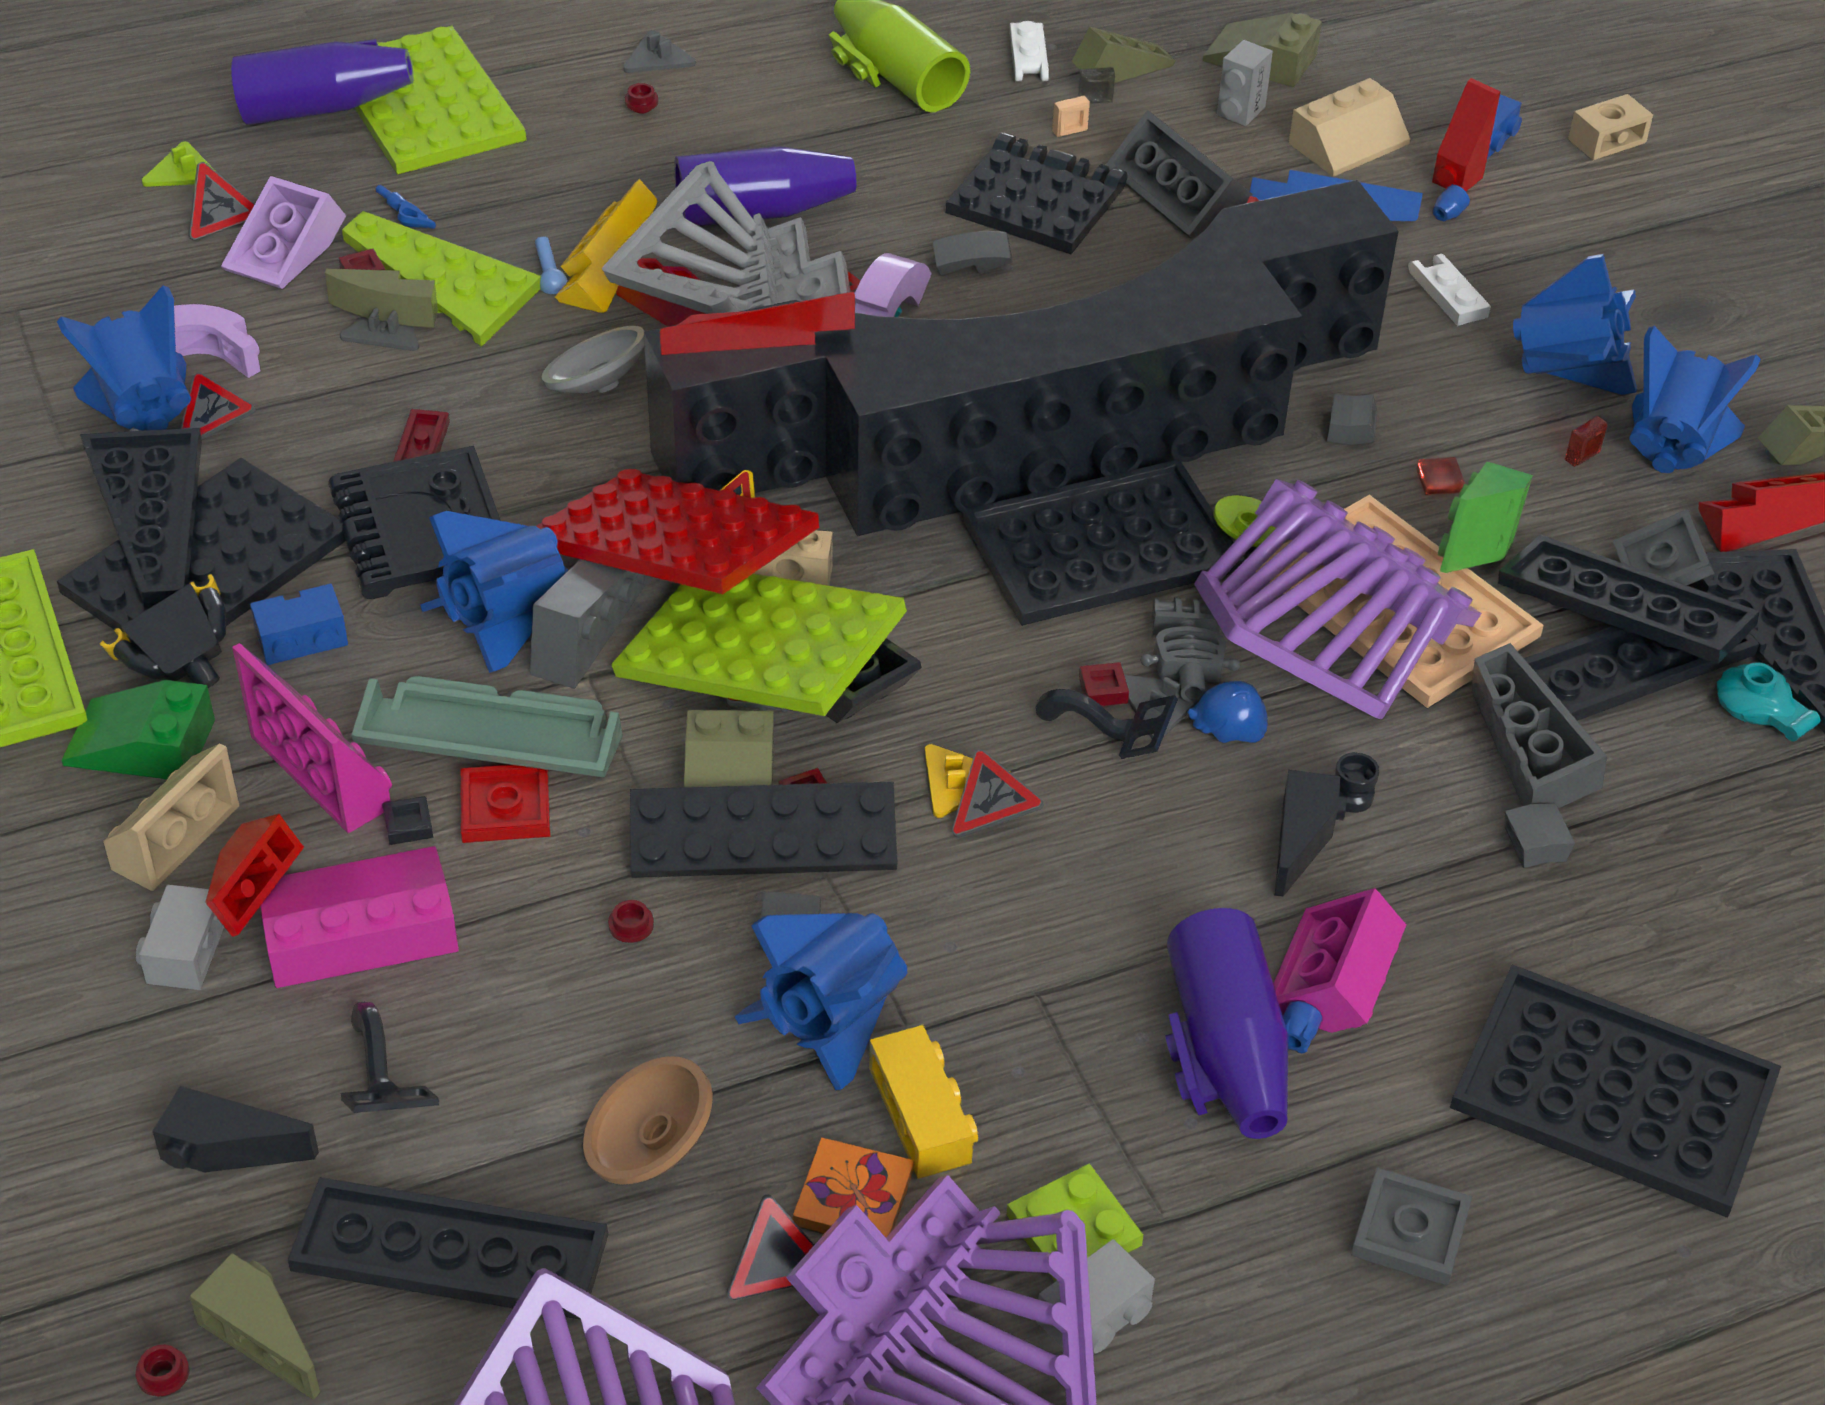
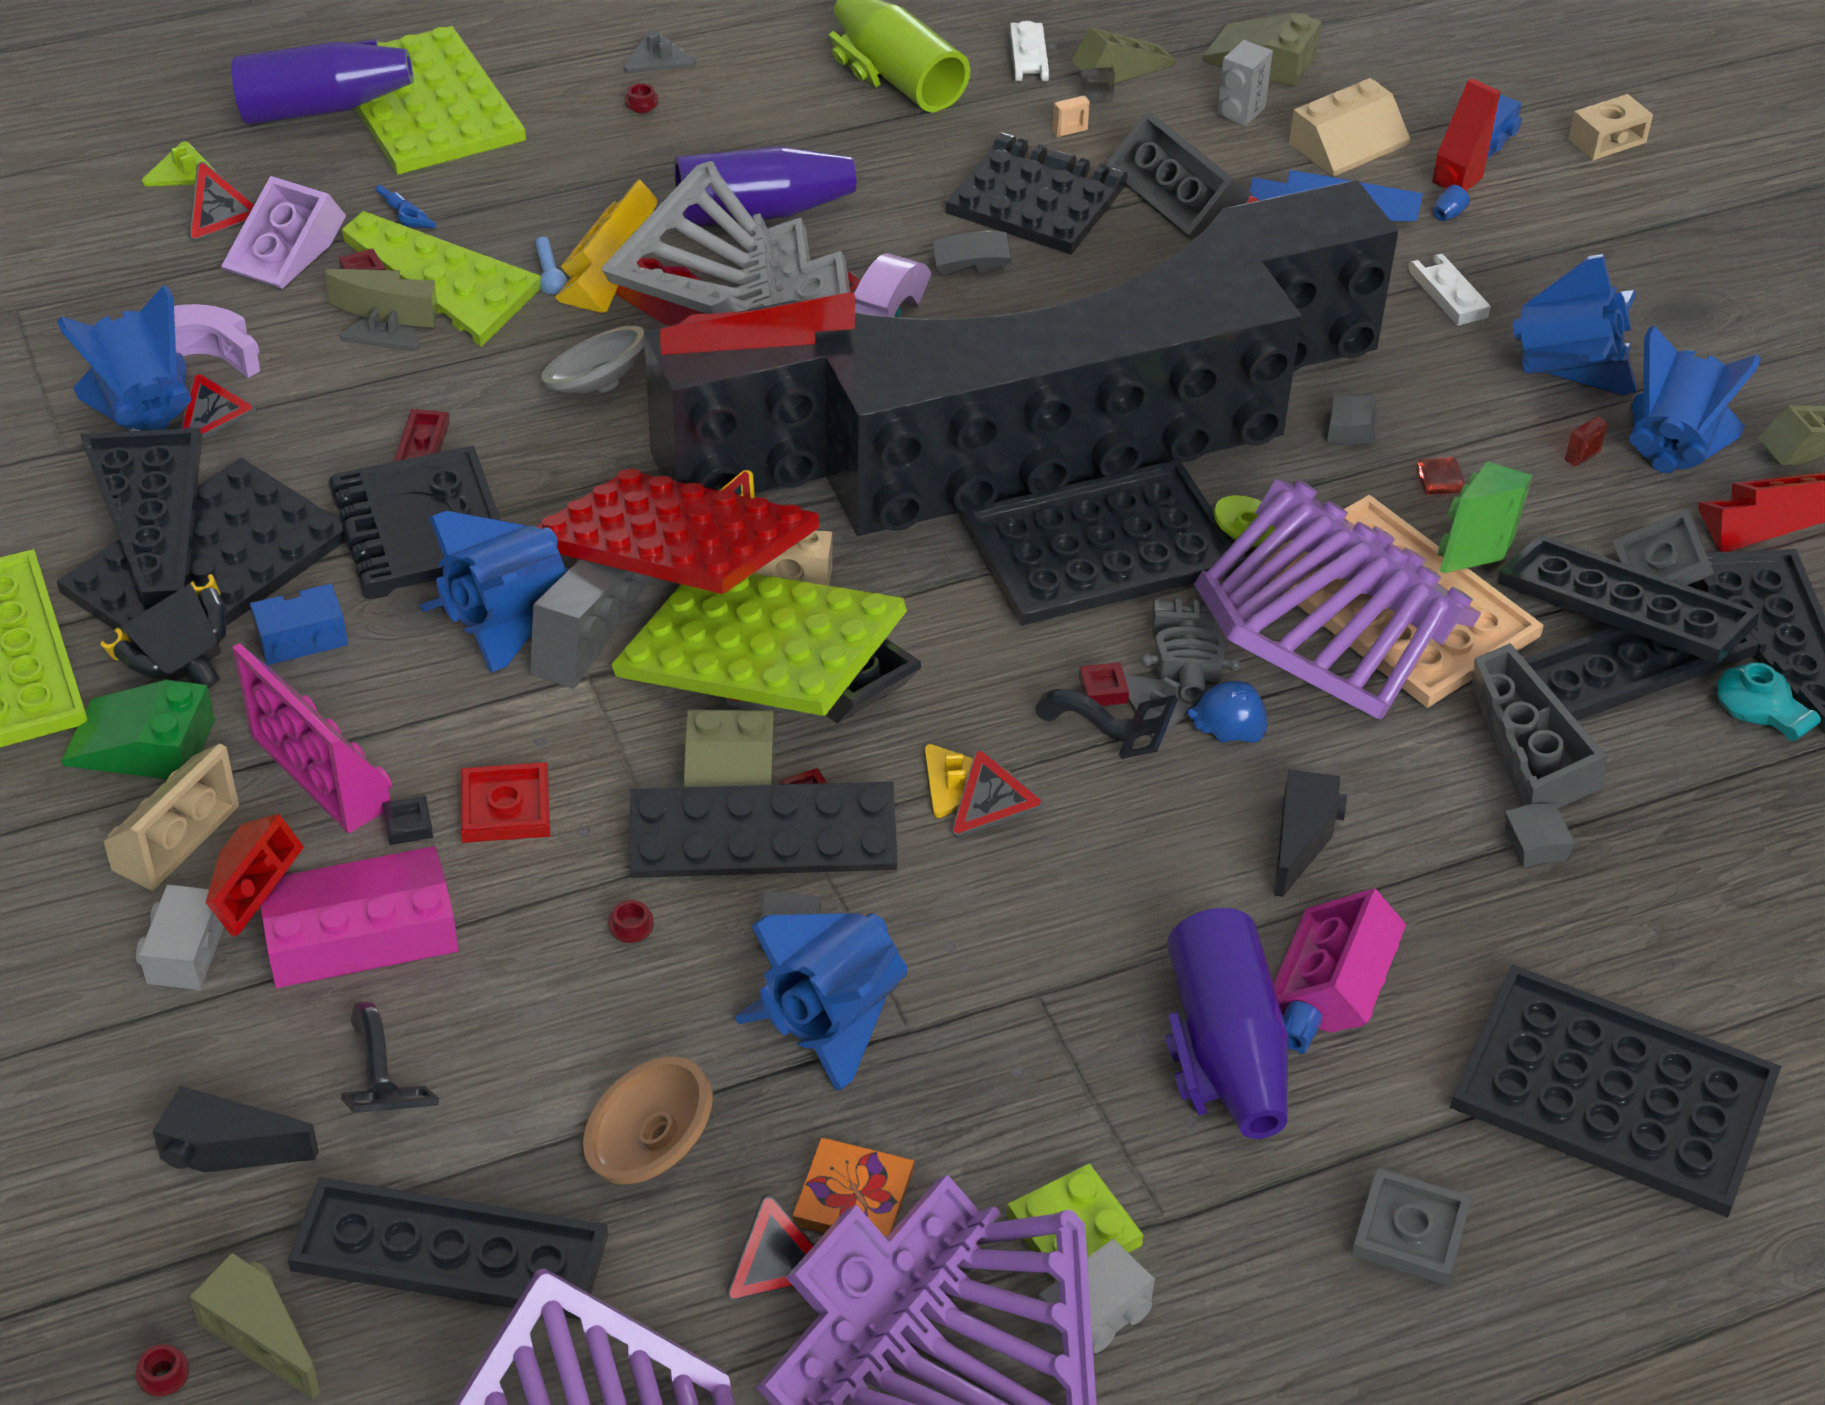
(481, 725): sand green slope -> none
(922, 1101): yellow brick -> none
(1357, 780): black wheel -> none

